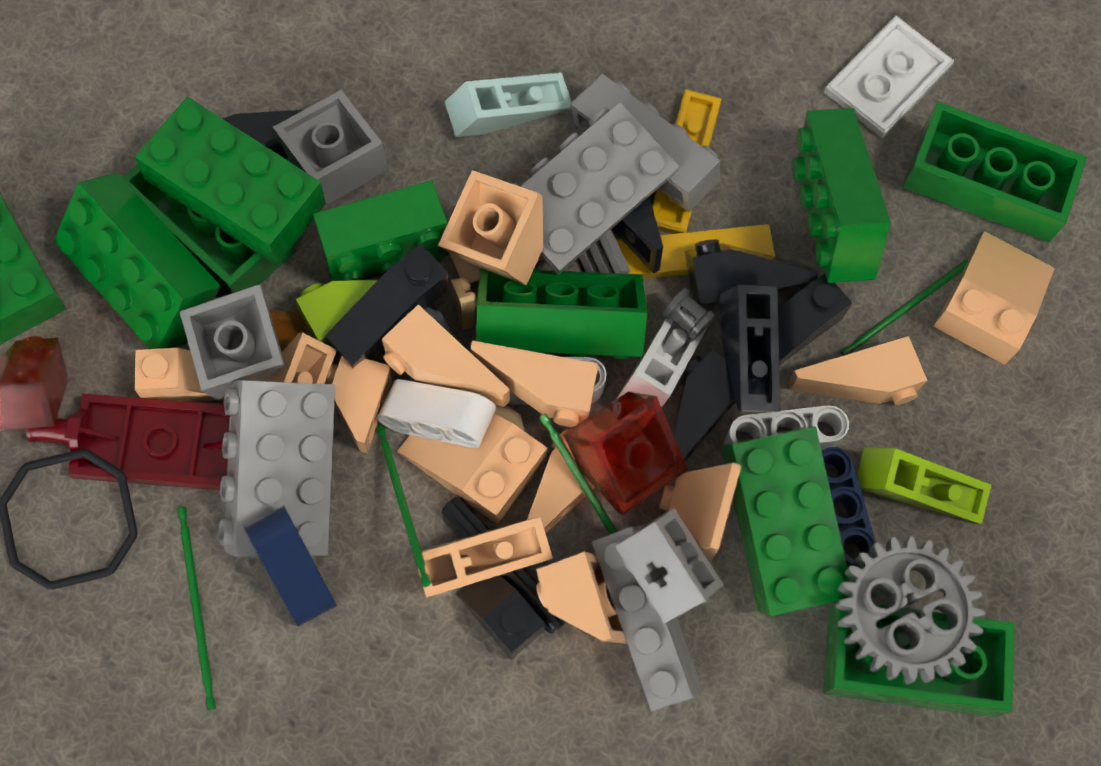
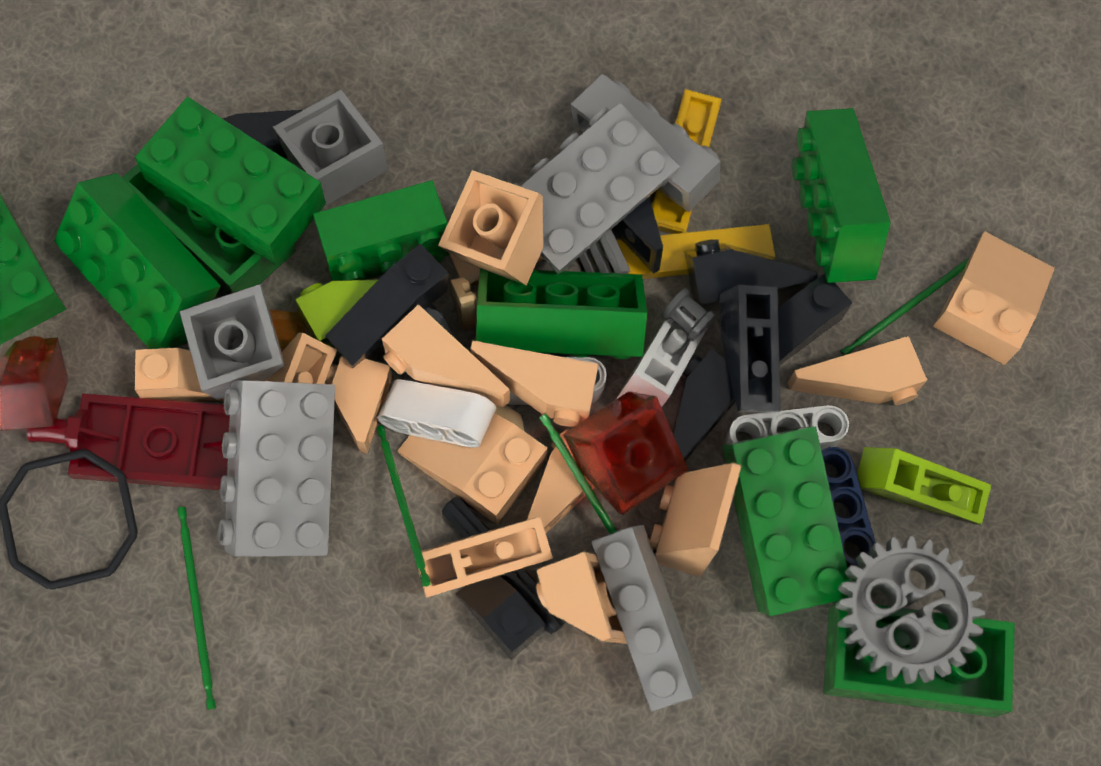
(290, 565): dark blue beam -> none
(505, 102): light aqua slope -> none
(669, 566): light grey brick -> none
(889, 76): white tile -> none
(995, 172): green brick -> none

